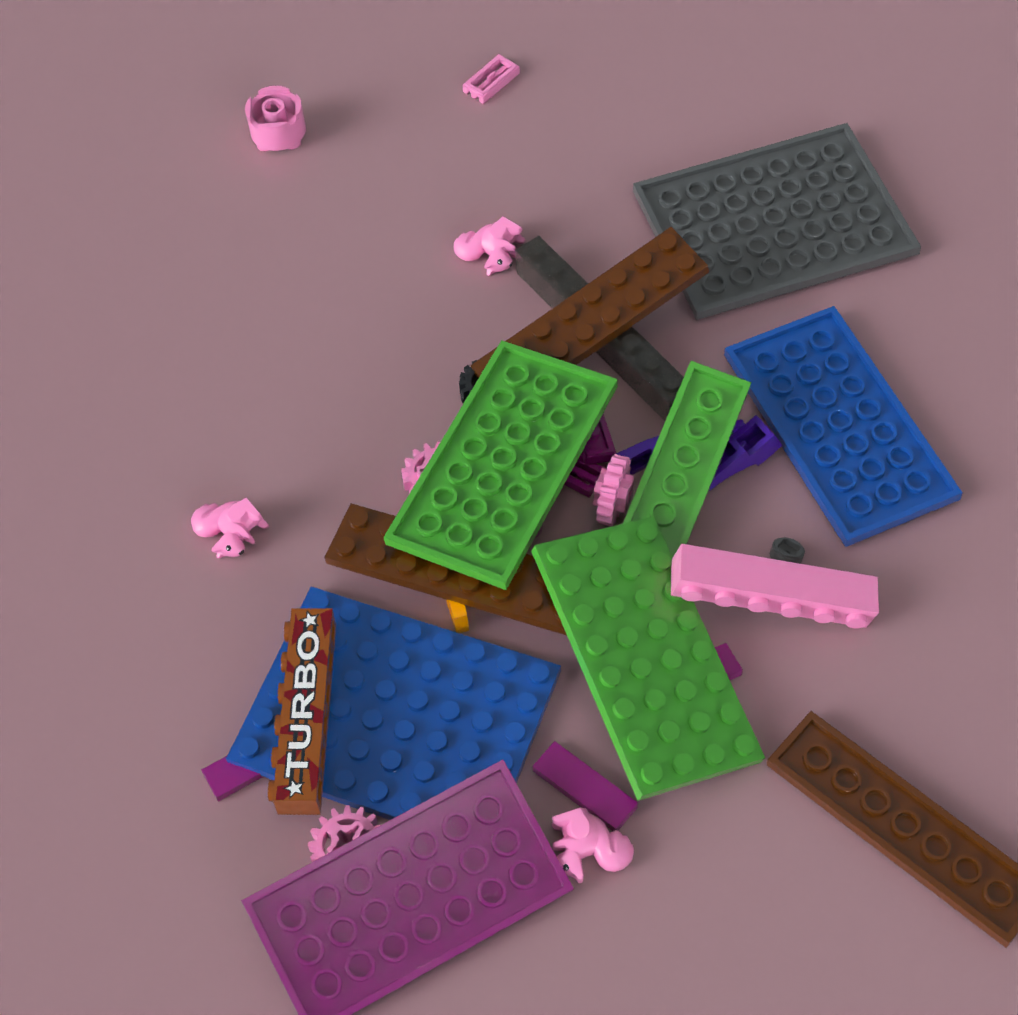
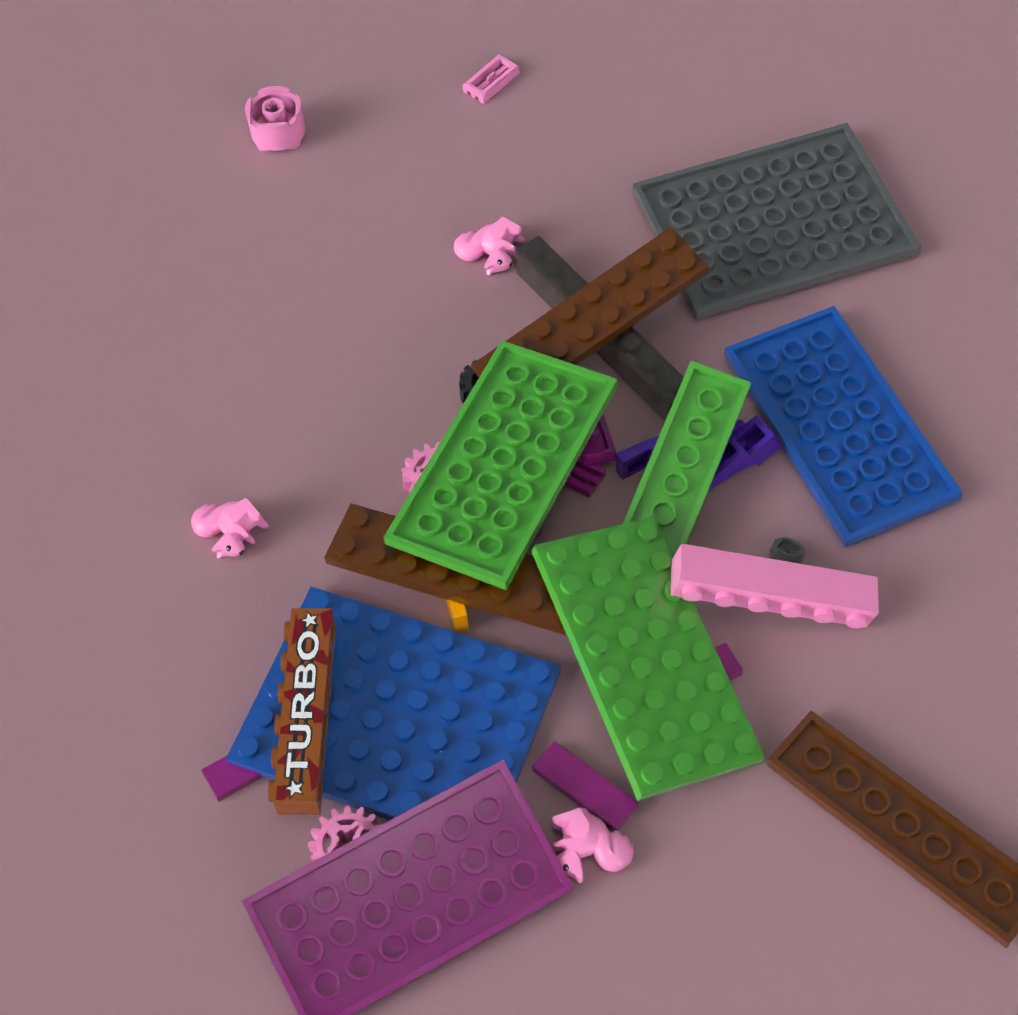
(613, 490): bright pink gear -> none

